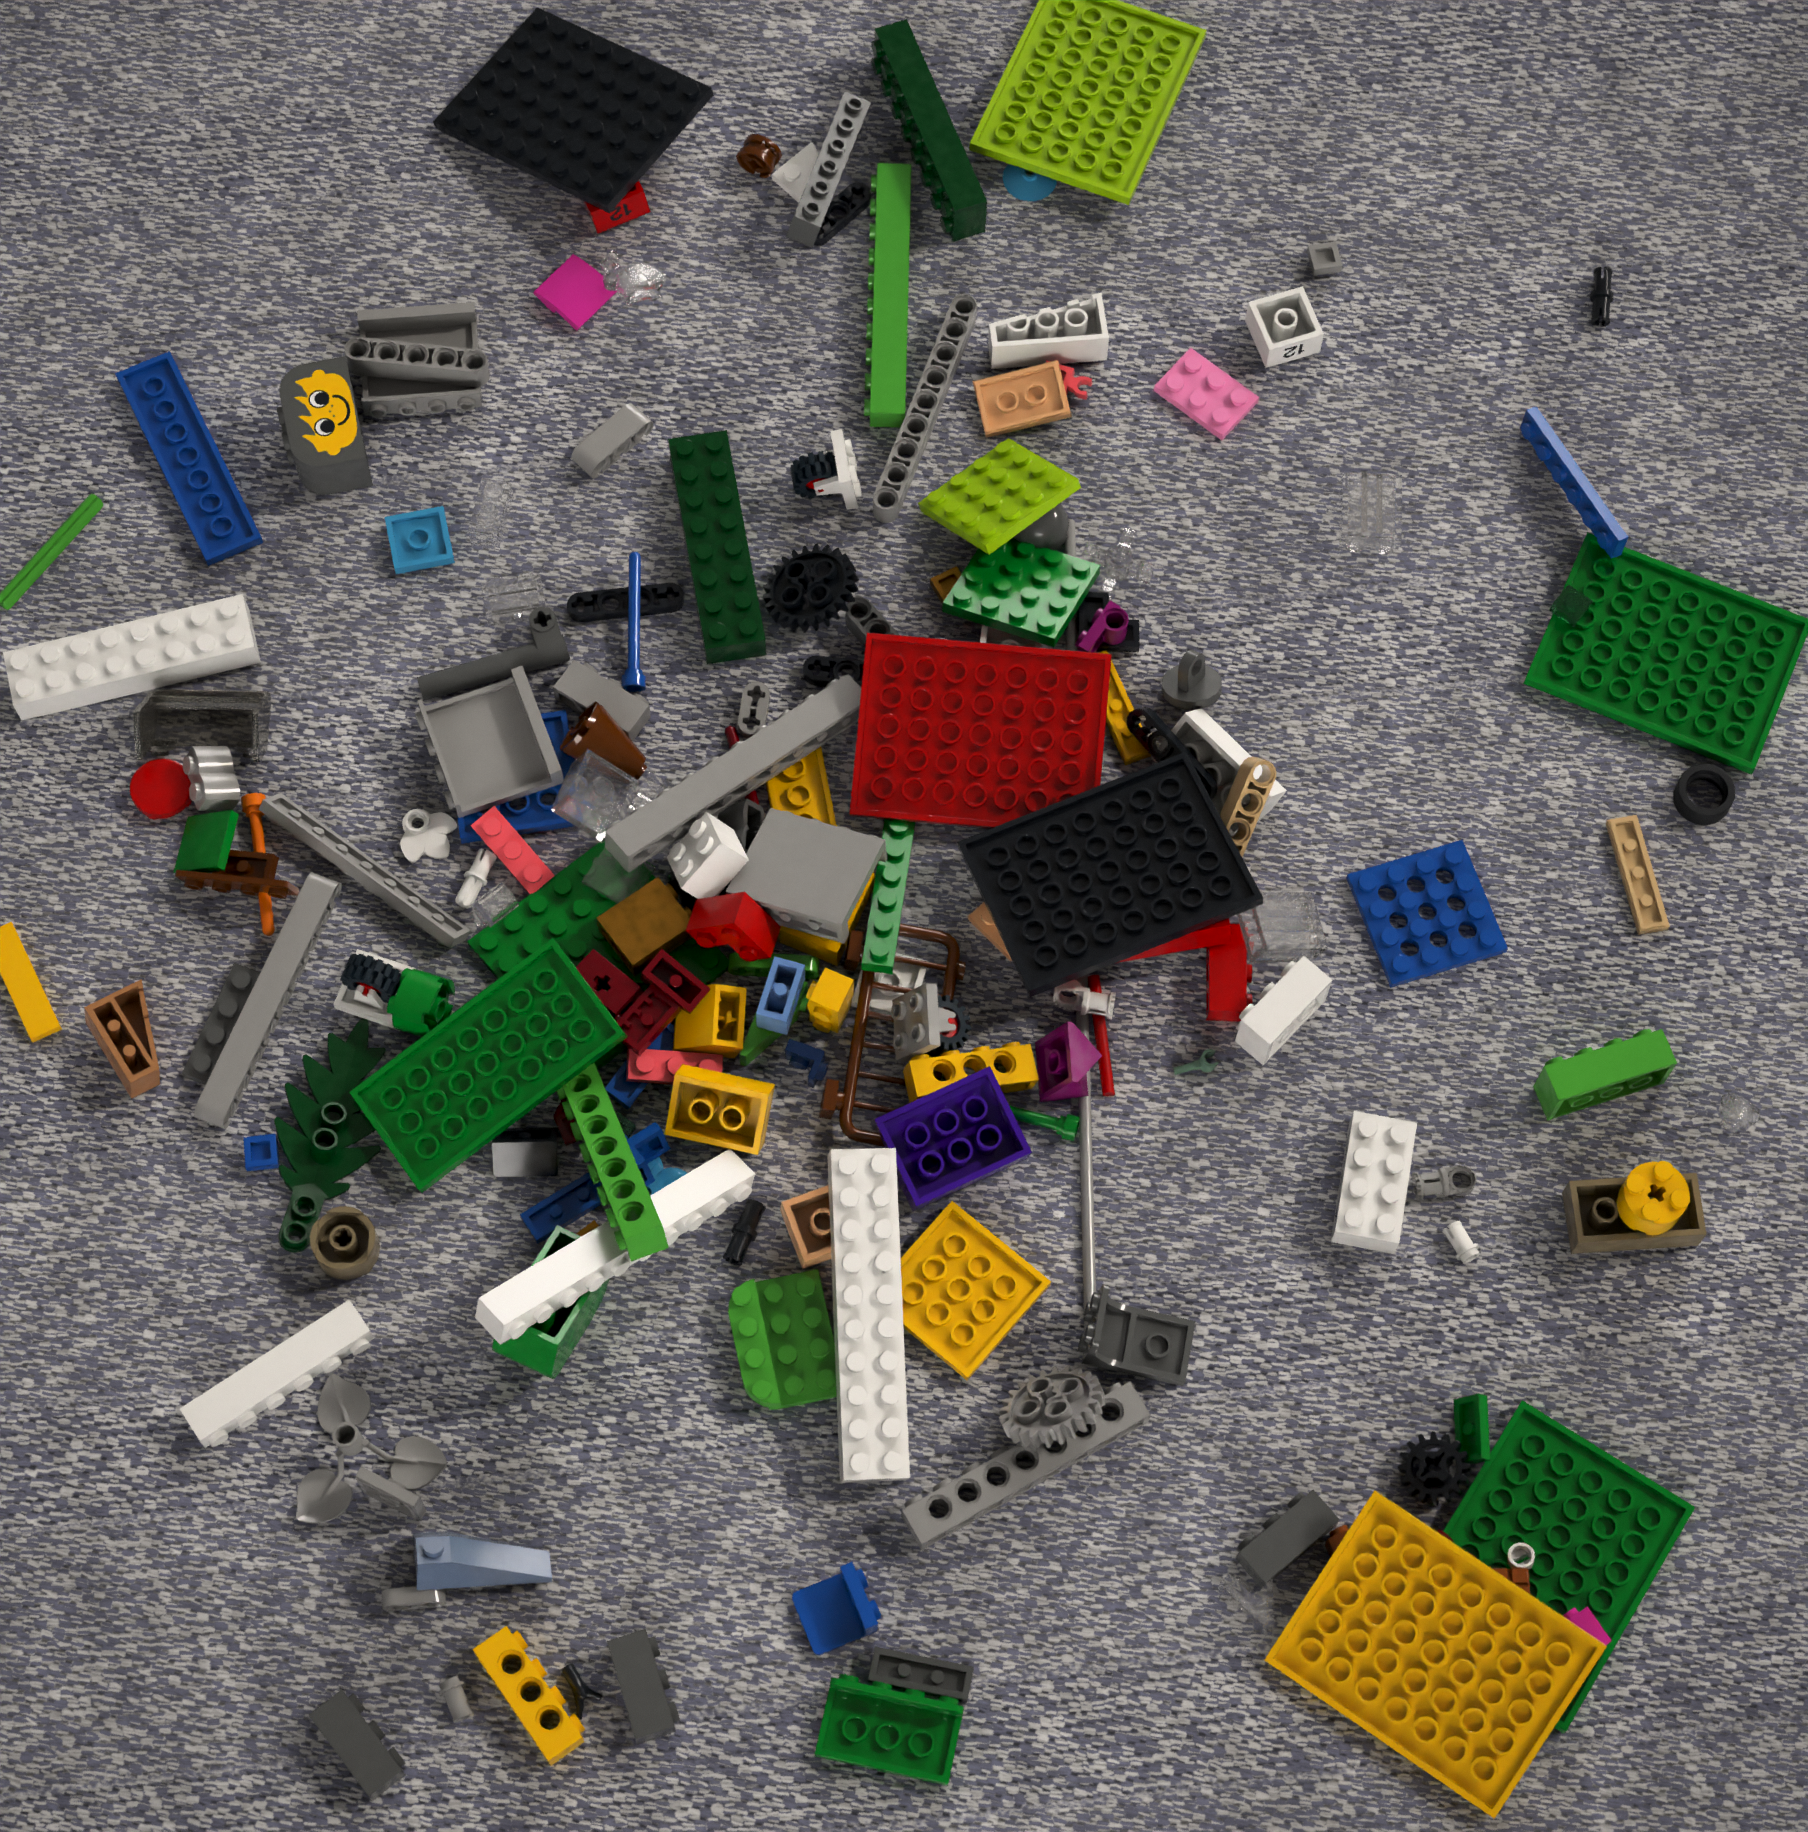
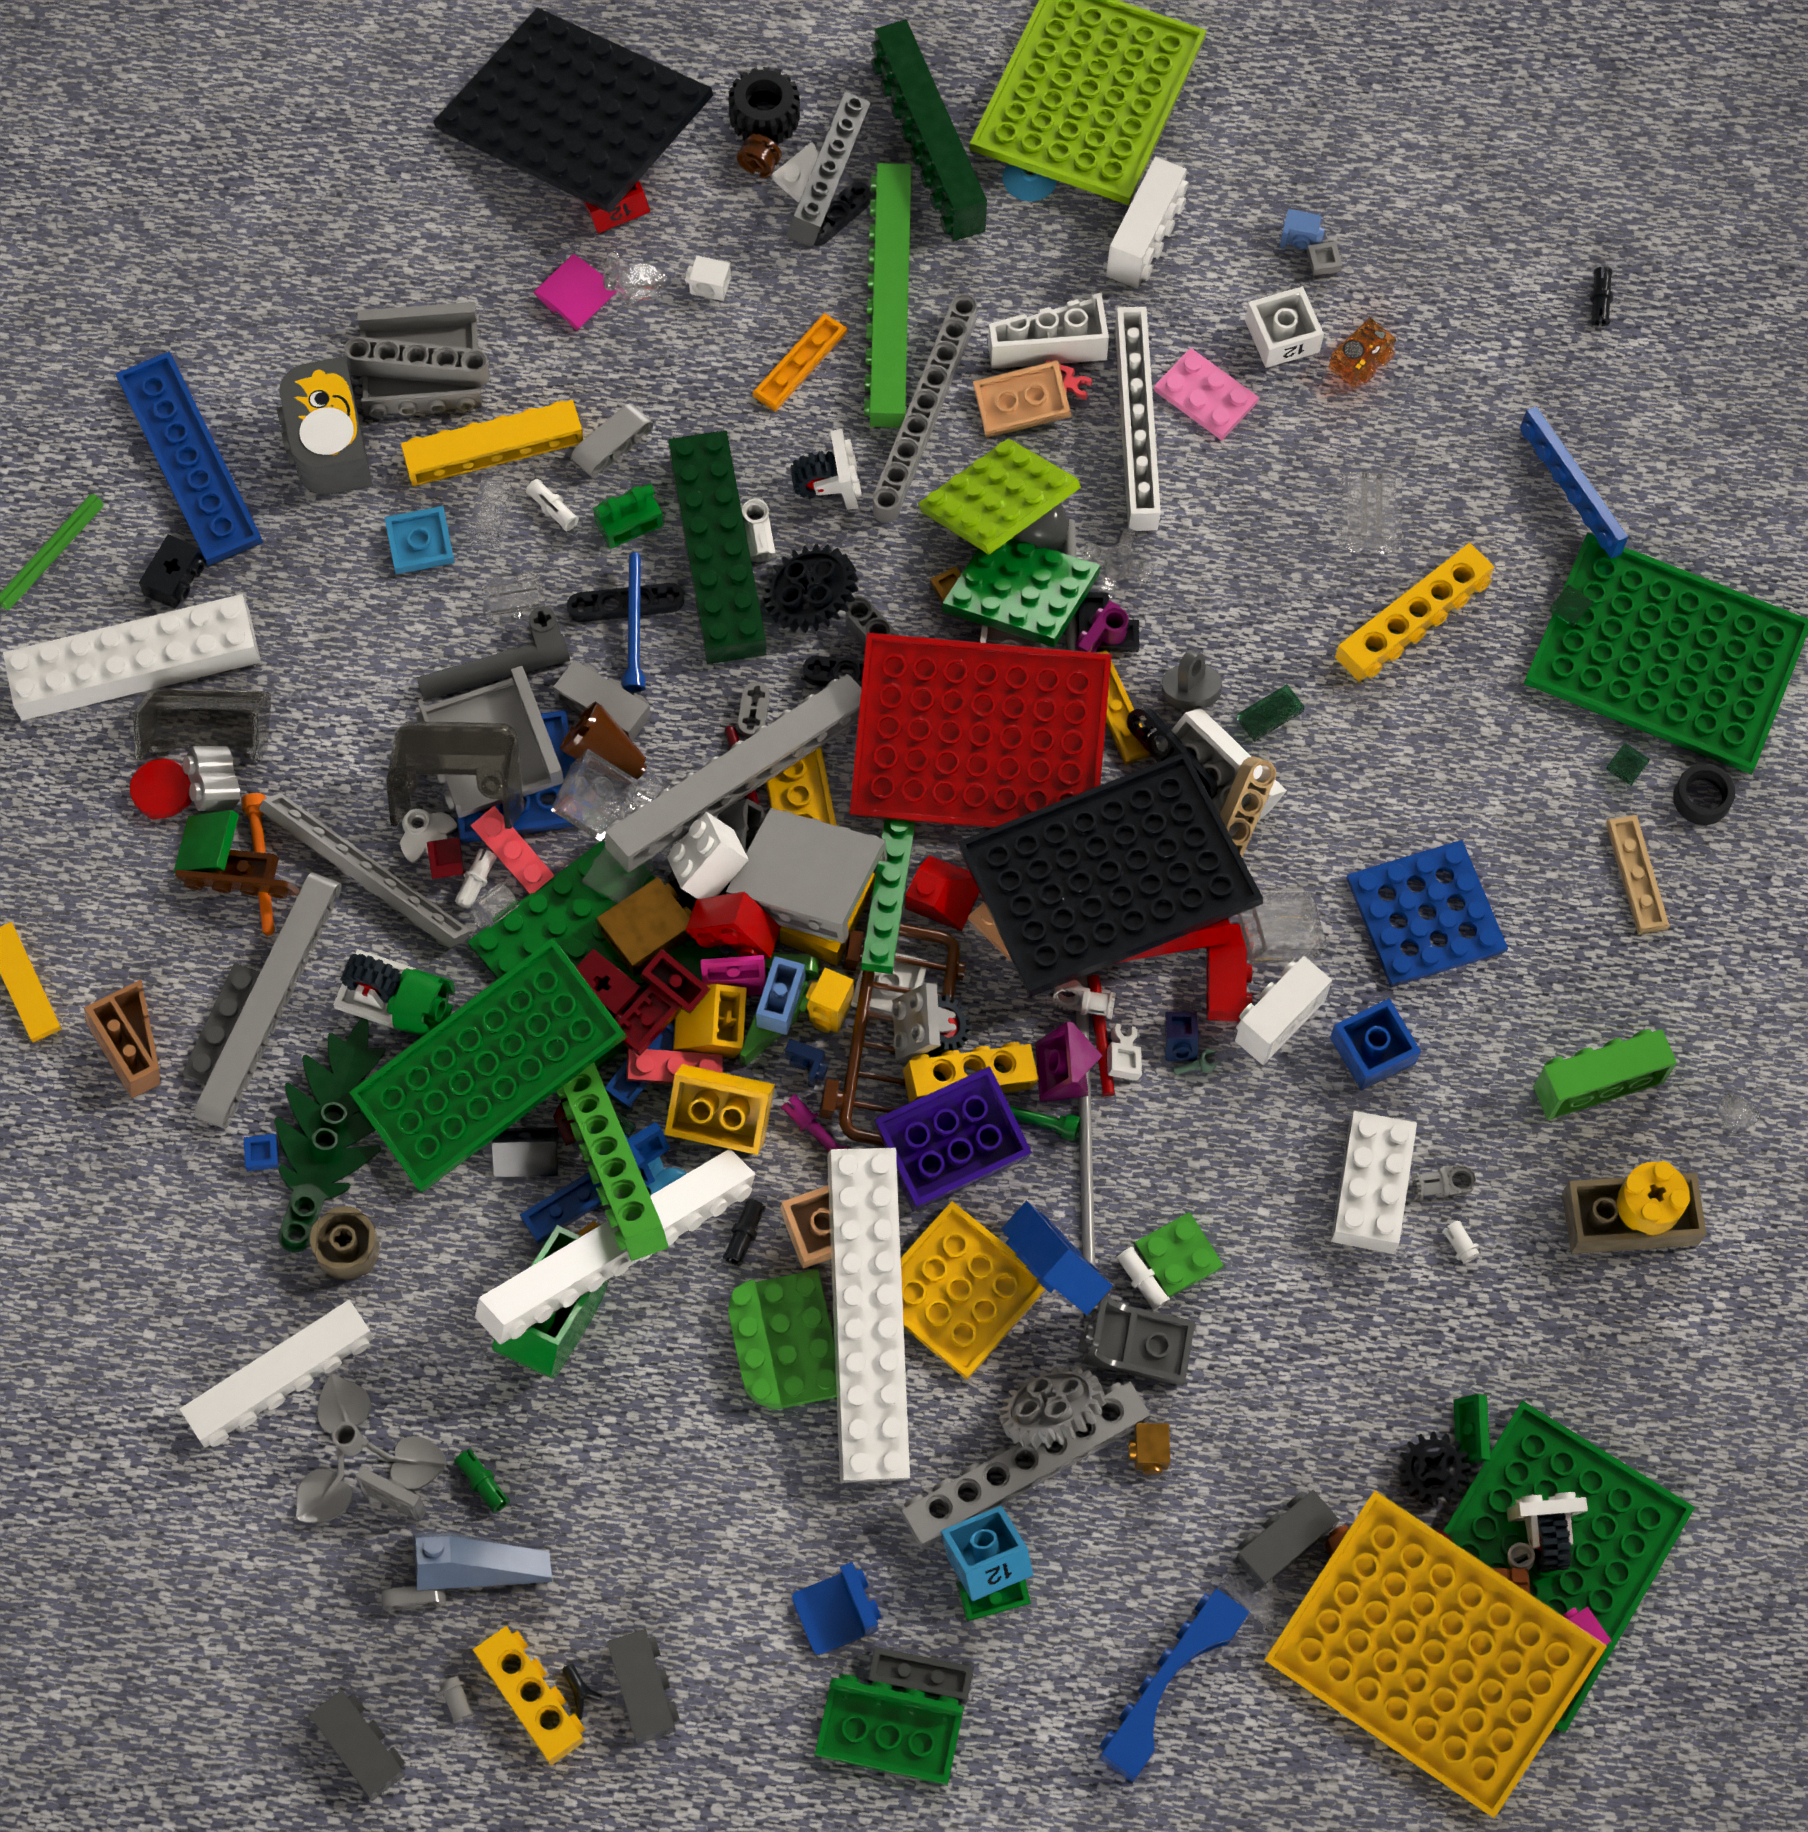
(172, 571): none -> black brick
(326, 431): none -> white sticker
(445, 858): none -> dark red panel
(456, 749): none -> clear smoke windscreen
(482, 1481): none -> green pin
(492, 442): none -> yellow brick
(563, 516): none -> white pin
(628, 515): none -> green brick
(709, 278): none -> white brick
(736, 971): none -> dark pink slope
(758, 531): none -> white piece
(764, 87): none -> black tyre
(799, 362): none -> light orange tile
(806, 1120): none -> magenta pin
(942, 893): none -> red slope
(987, 1553): none -> dark azure brick
(996, 1602): none -> green slope
(1054, 1258): none -> blue wedge
(1122, 1057): none -> white plate
(1137, 419): none -> white brick
(1142, 1278): none -> white pin
(1147, 223): none -> white brick
(1150, 1447): none -> pearl gold brick
(1178, 1254): none -> bright green plate
(1181, 1036): none -> dark blue bracket
(1213, 1627): none -> blue arch
(1270, 712): none -> clear green plate
(1301, 229): none -> medium blue brick
(1362, 353): none -> clear orange brick
(1375, 1044): none -> blue brick
(1465, 564): none -> yellow brick
(1549, 1526): none -> plate
(1628, 764): none -> clear green plate

